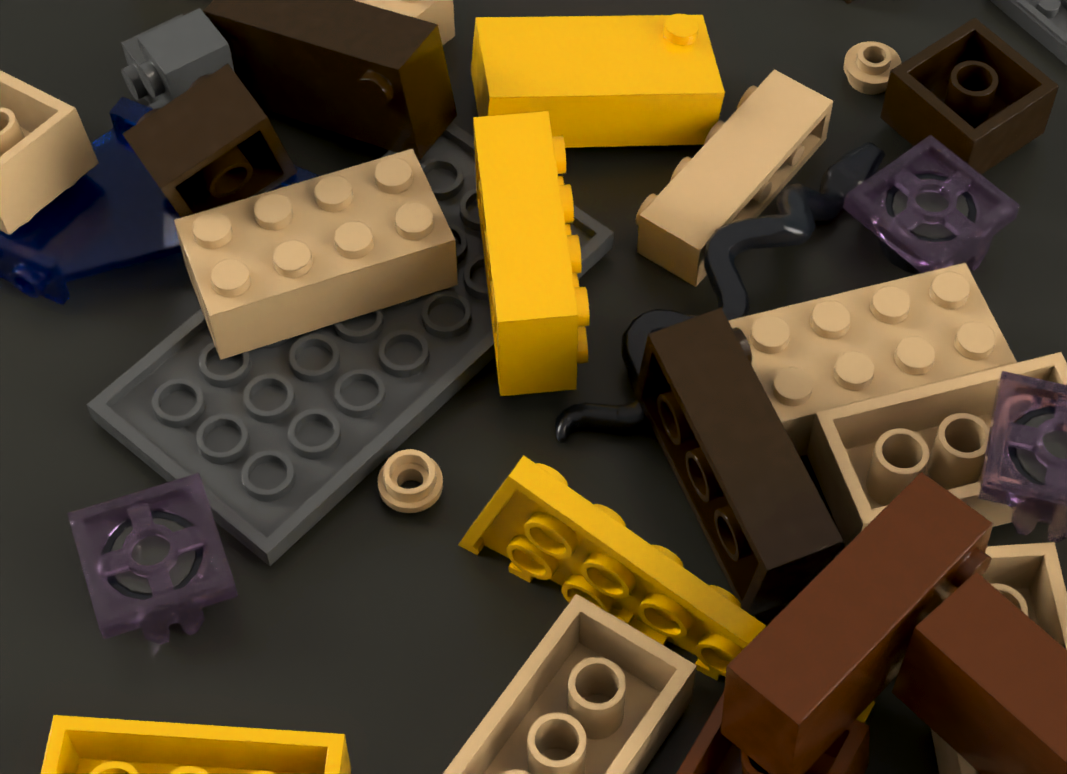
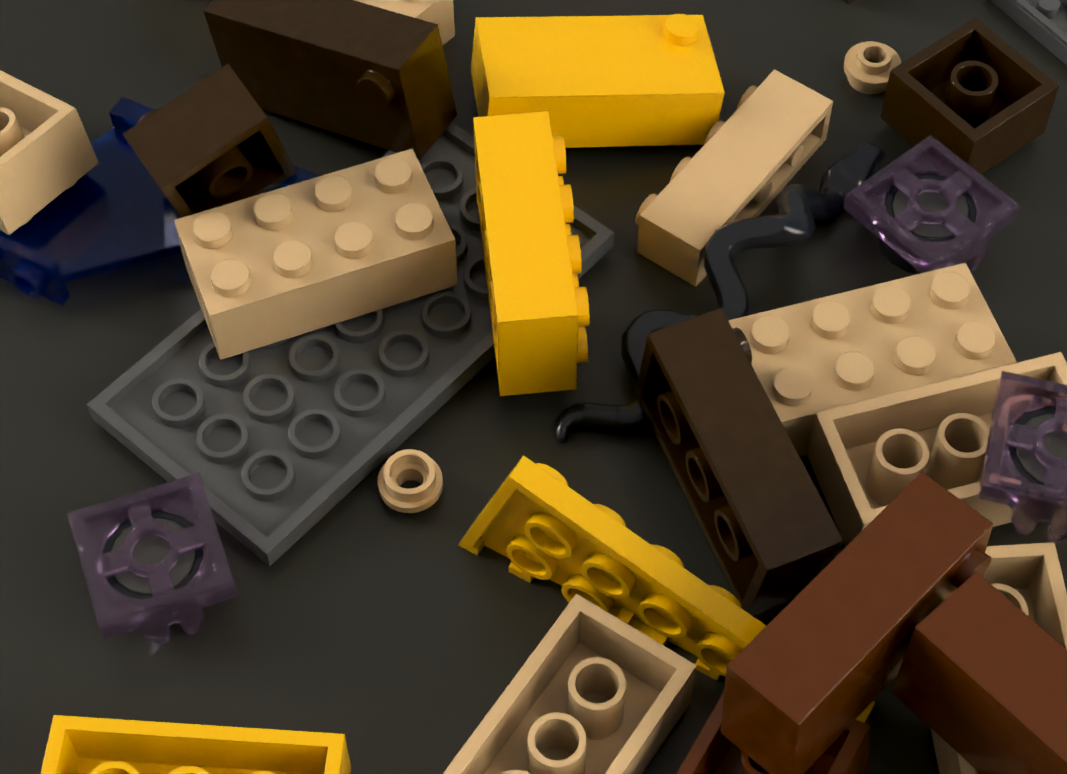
(172, 57): dark grey brick -> none

